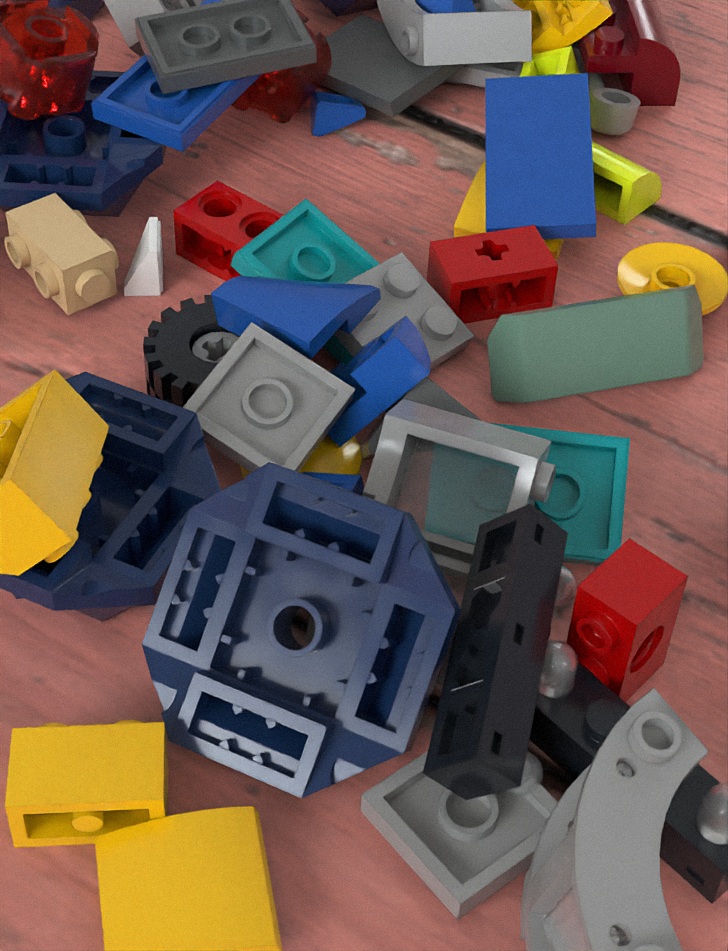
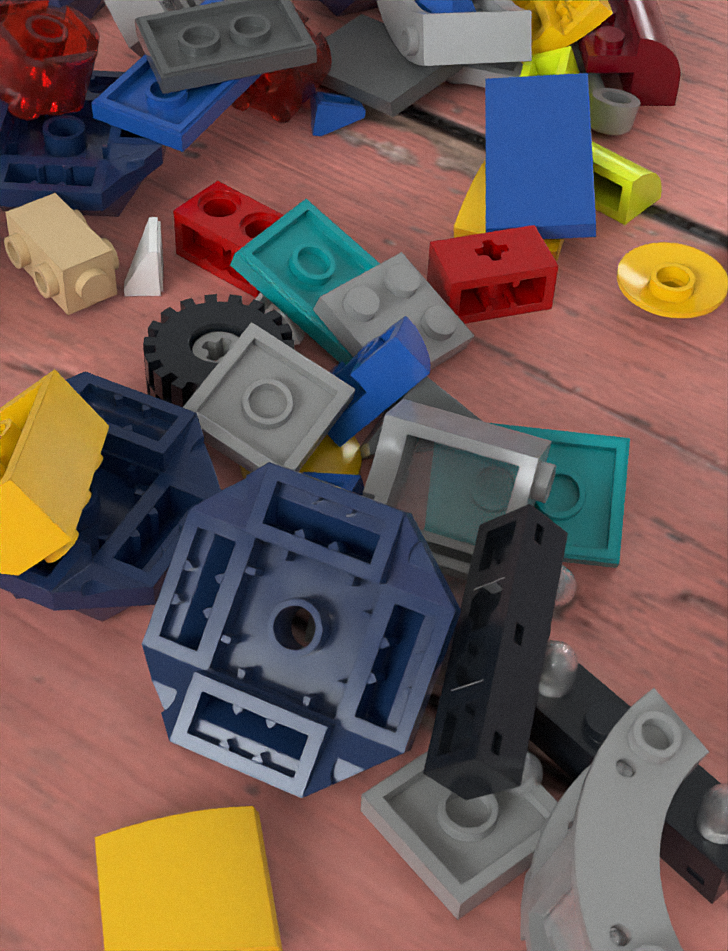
(84, 780): yellow brick -> none
(293, 310): blue slope -> none
(596, 345): sand green piece -> none
(626, 617): red brick -> none

